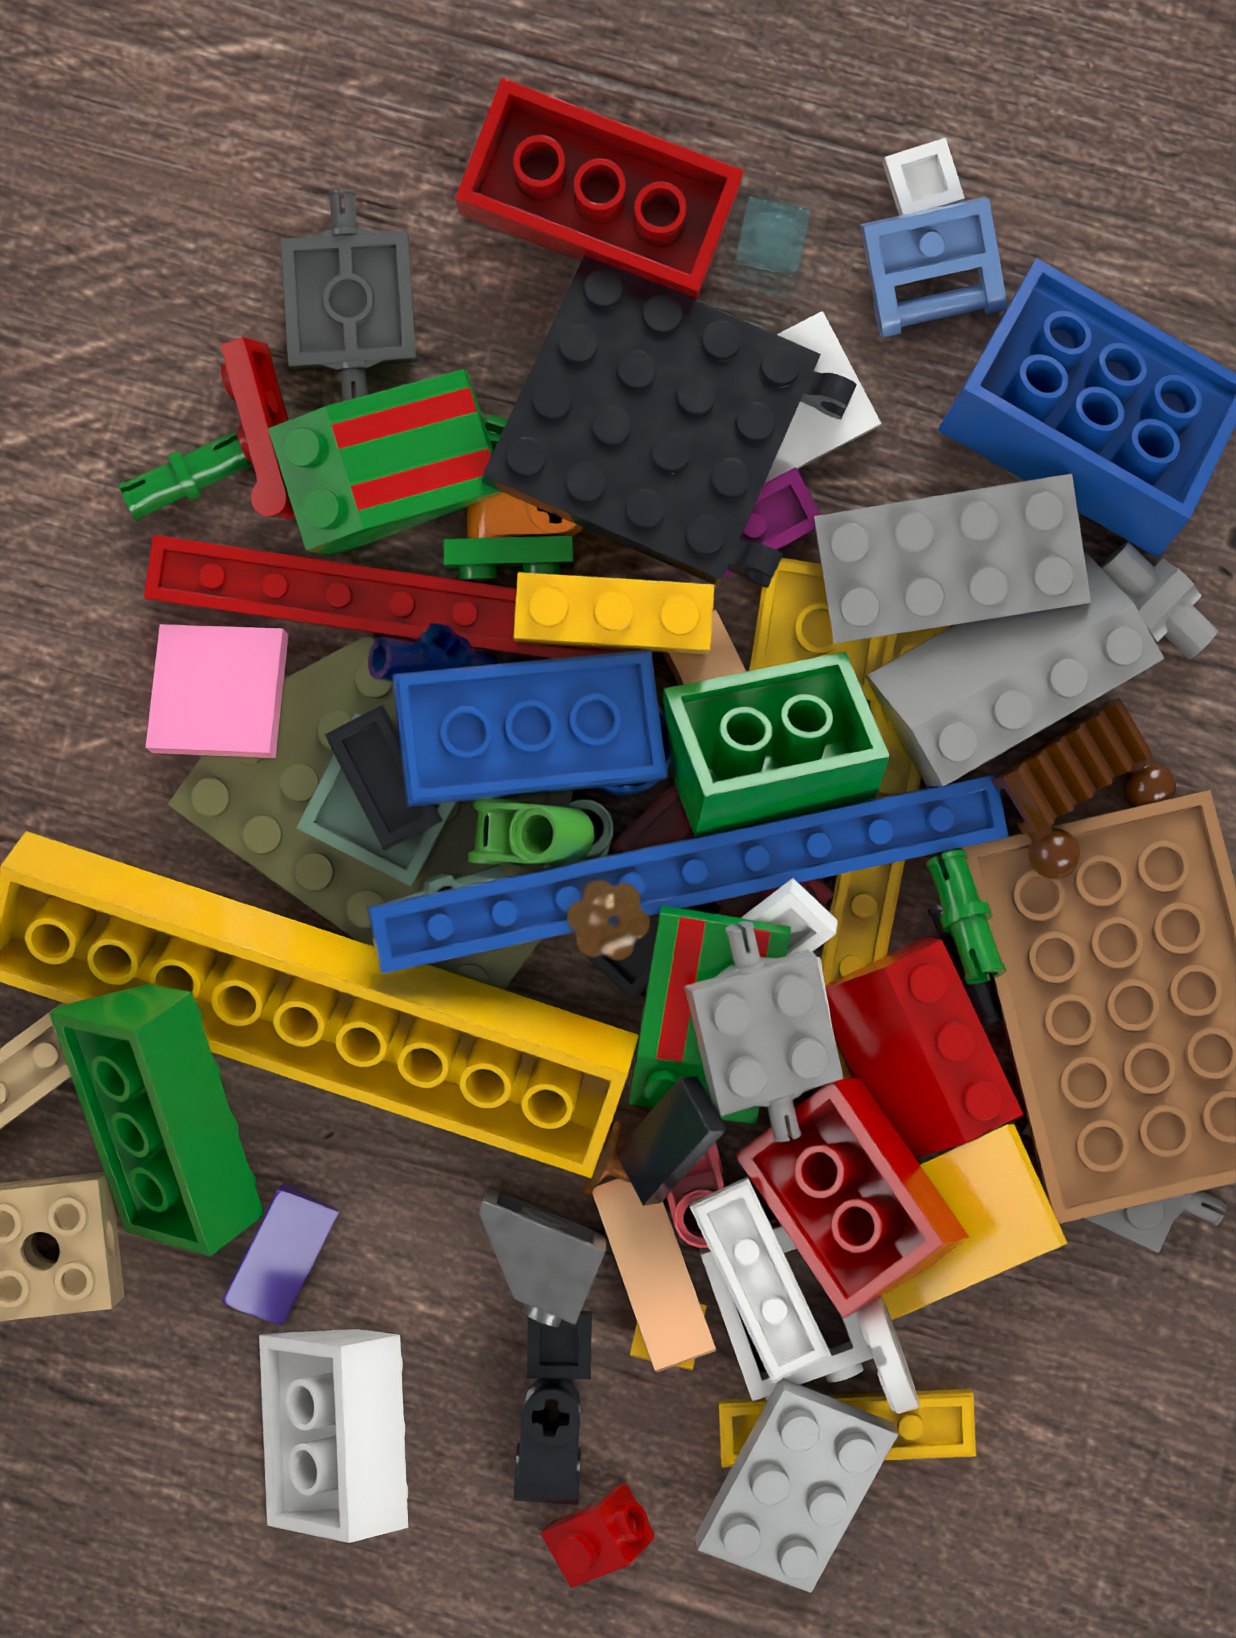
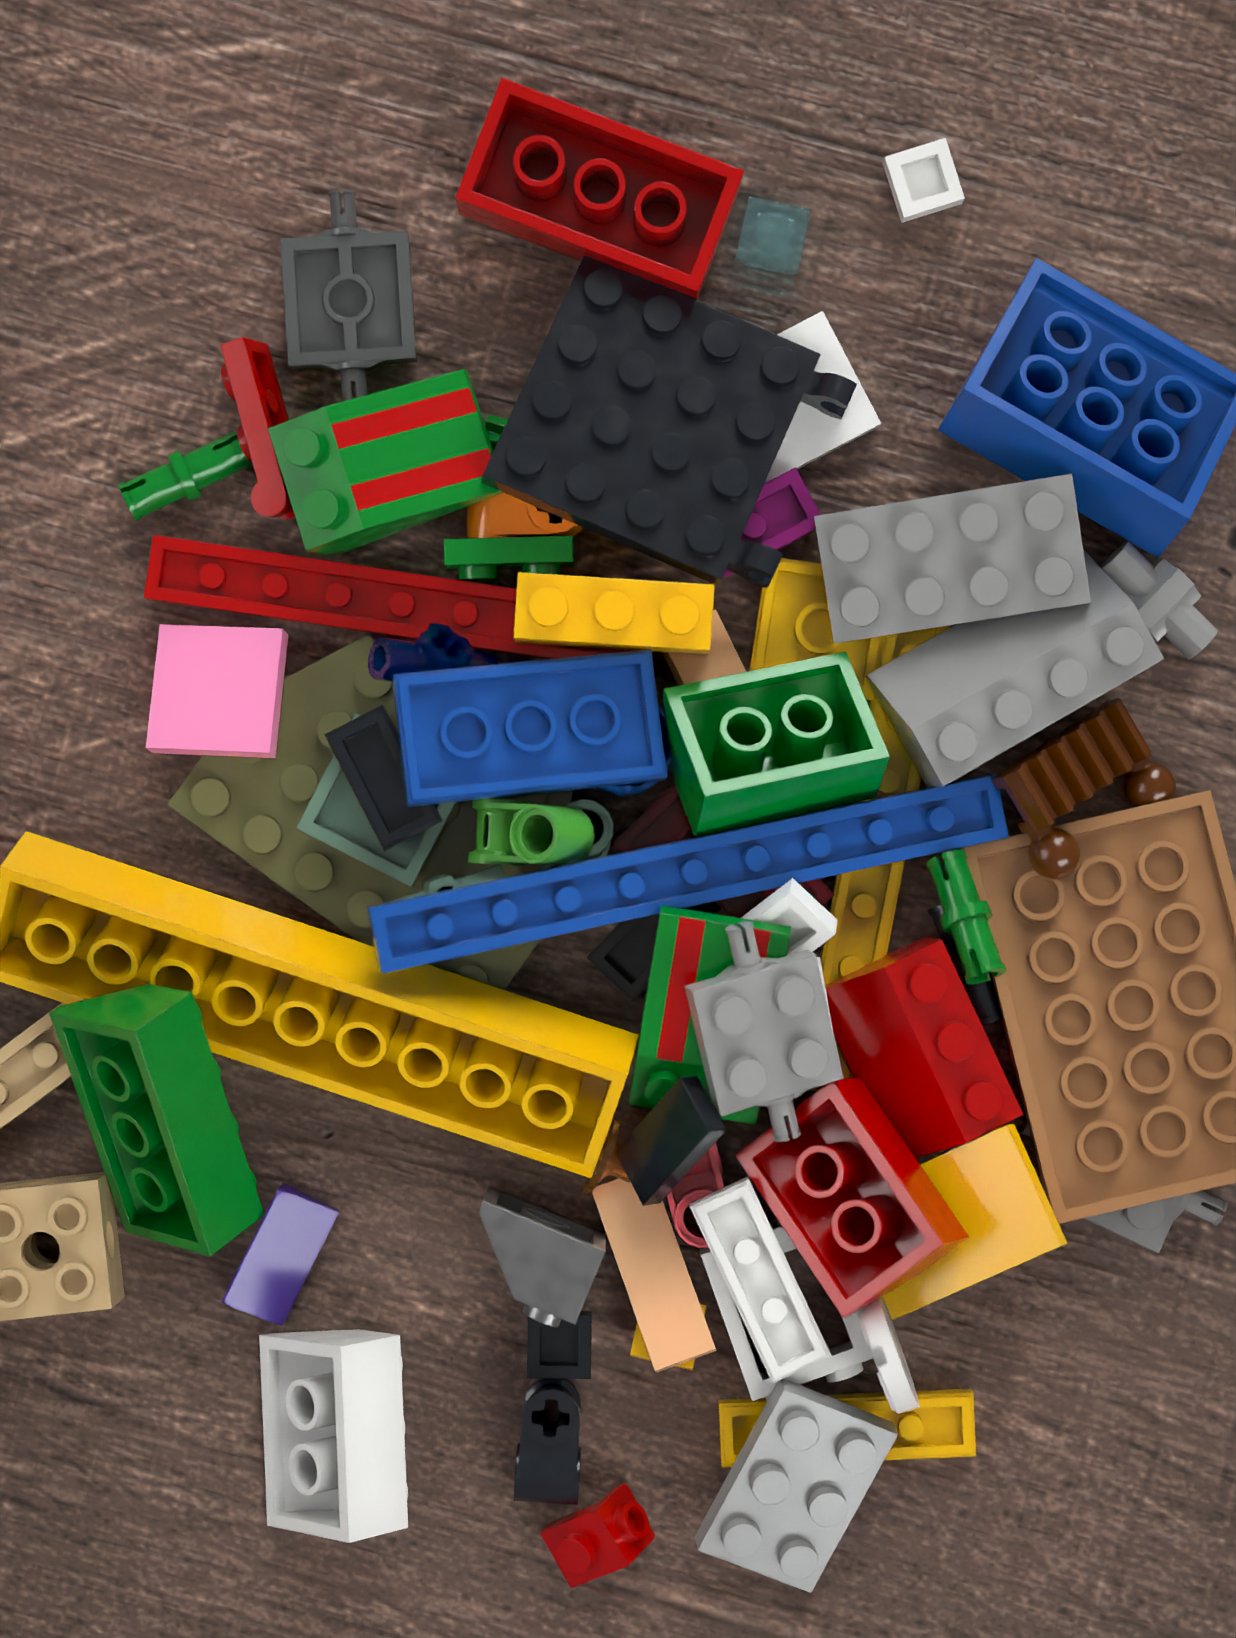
(591, 918): clear orange plant -> none
(931, 246): medium blue plate -> none

